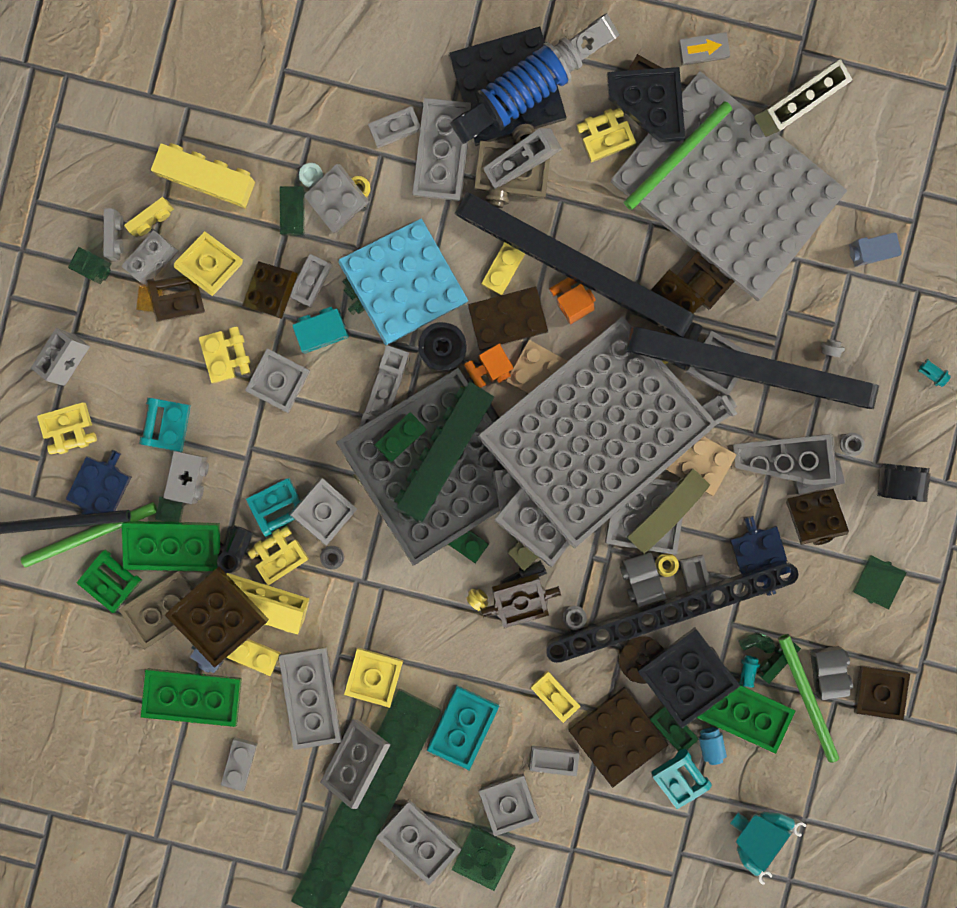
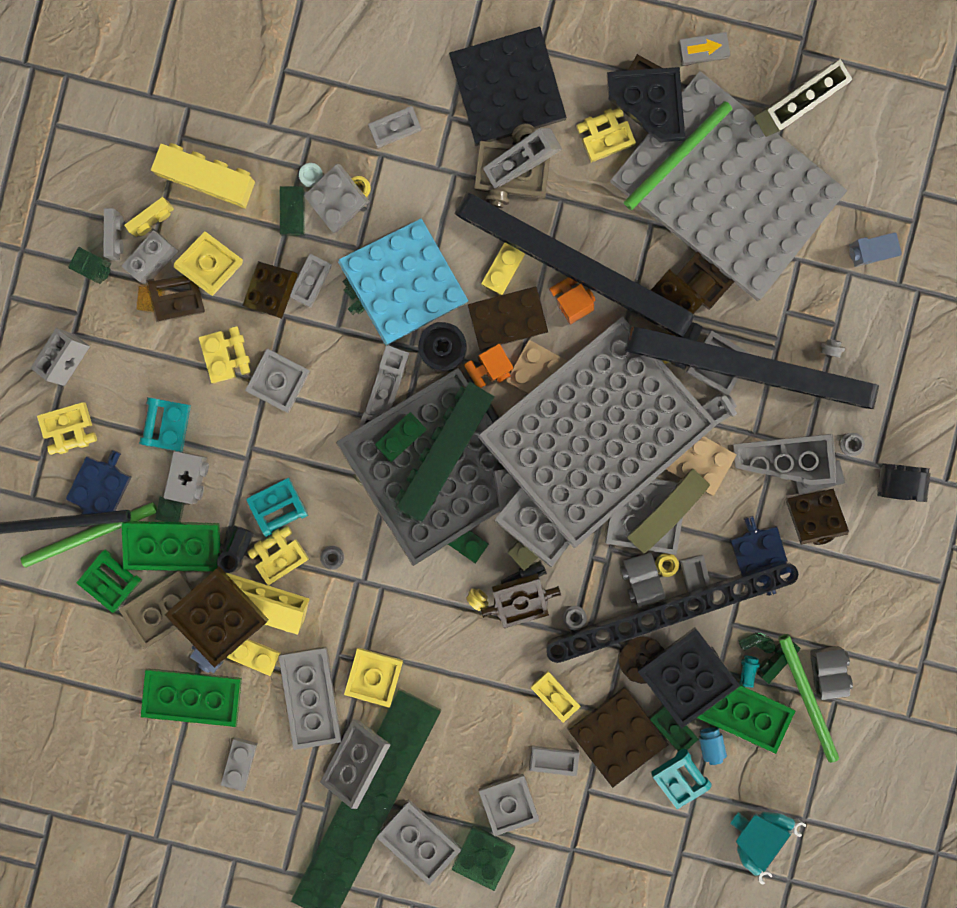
(320, 330): teal brick -> none
(323, 511): light grey plate -> none
(440, 151): light grey plate -> none
(463, 727): teal tile -> none
(532, 80): piece -> none
(879, 582): clear green piece -> none
(881, 692): dark brown plate -> none
(934, 373): teal pin -> none

